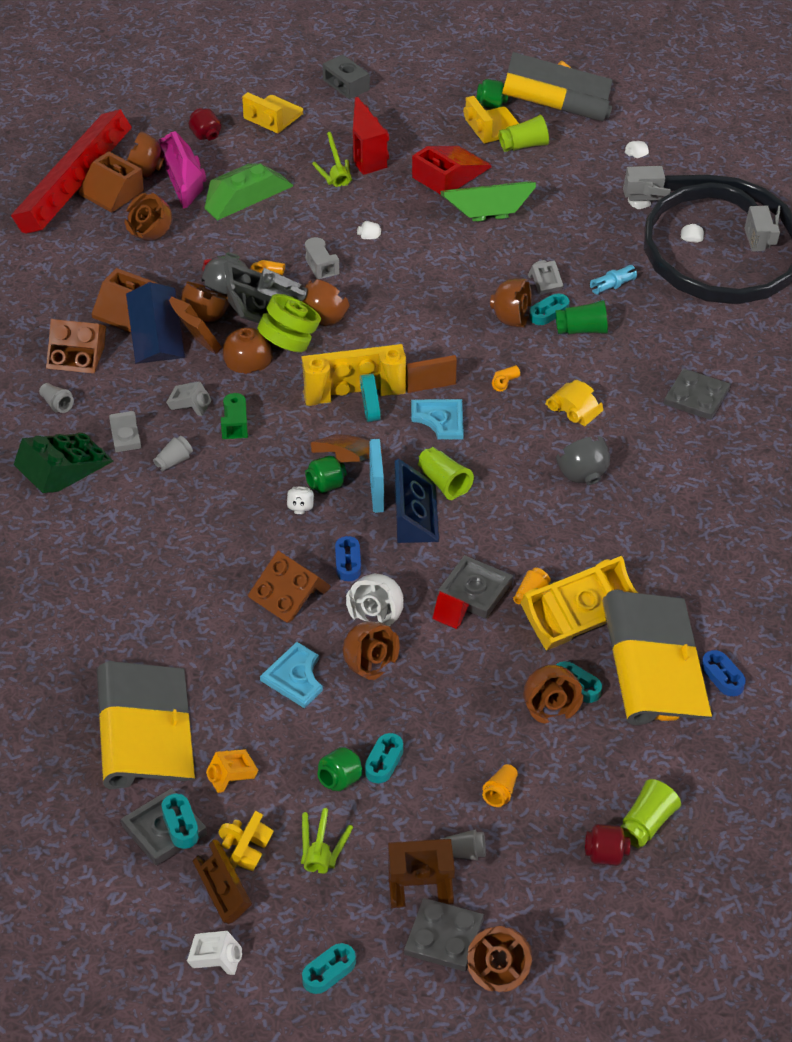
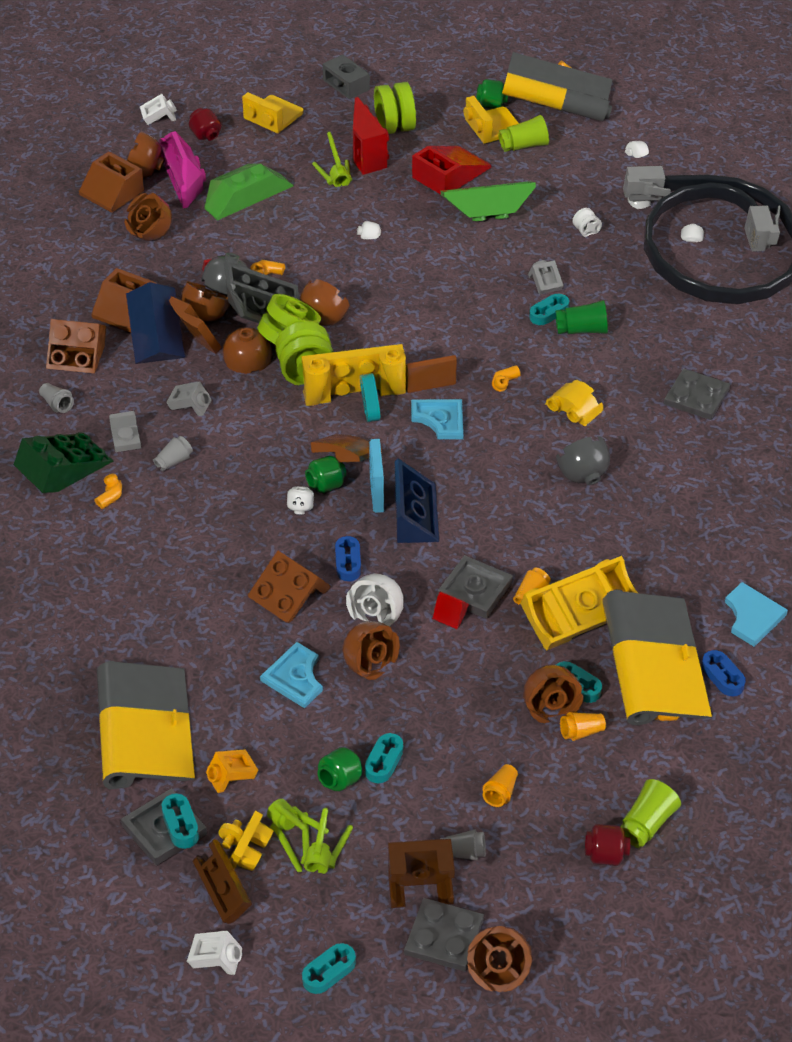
(70, 172): red brick -> none
(112, 491): none -> light orange arm
(157, 108): none -> white bracket
(235, 420): green leg -> none
(274, 283): dark grey hinge -> none
(286, 817): none -> lime plant
(298, 341): none -> lime wheel
(319, 260): light grey leg -> none
(395, 107): none -> lime wheel
(445, 473): lime plant -> none
(512, 301): dark orange cylinder -> none
(581, 725): none -> light orange cone
(587, 222): none -> white wheel
(613, 279): medium azure pin -> none
(754, 613): none -> medium azure tile

